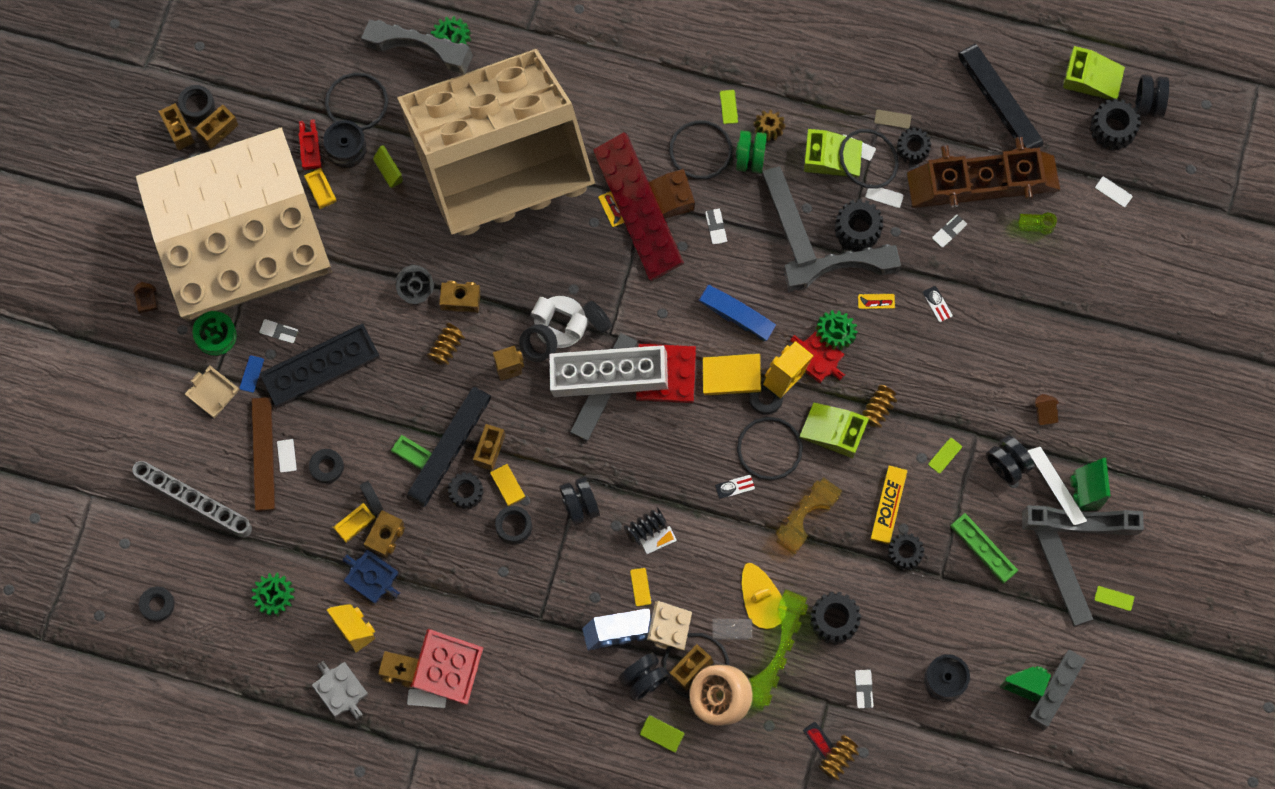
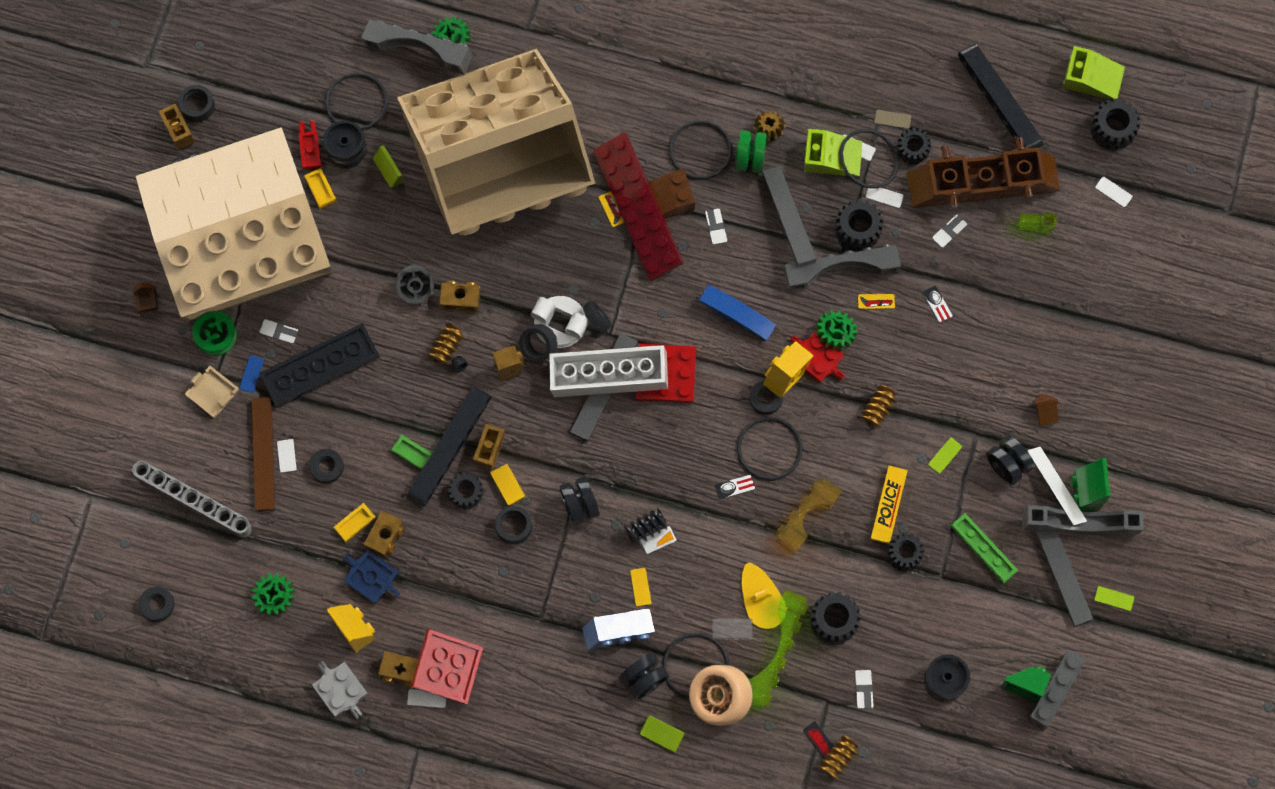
(216, 126): pearl gold brick -> none
(371, 497): black tyre -> none
(459, 364): none -> black hinge
(669, 626): tan piece -> none
(690, 666): pearl gold brick -> none
(729, 107): lime sticker -> none
(732, 374): yellow tile -> none
(834, 429): lime slope -> none
(1152, 96): black wheel -> none

